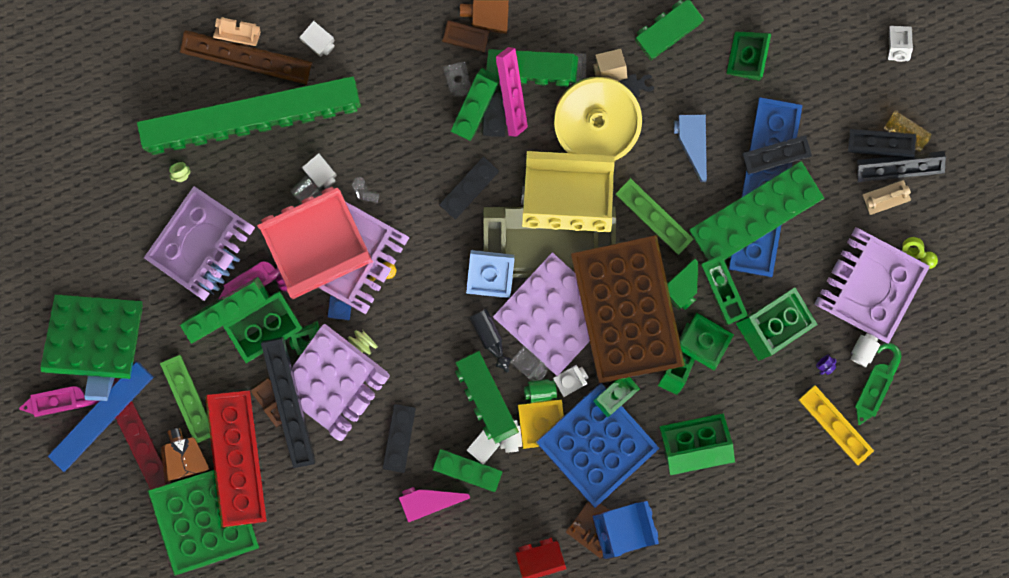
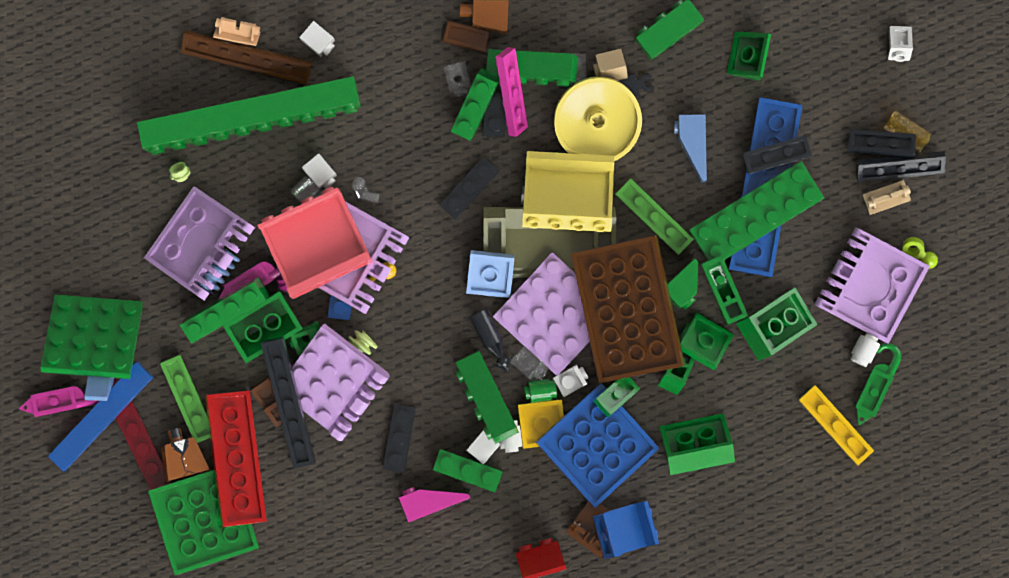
(826, 365): dark purple plate -> none

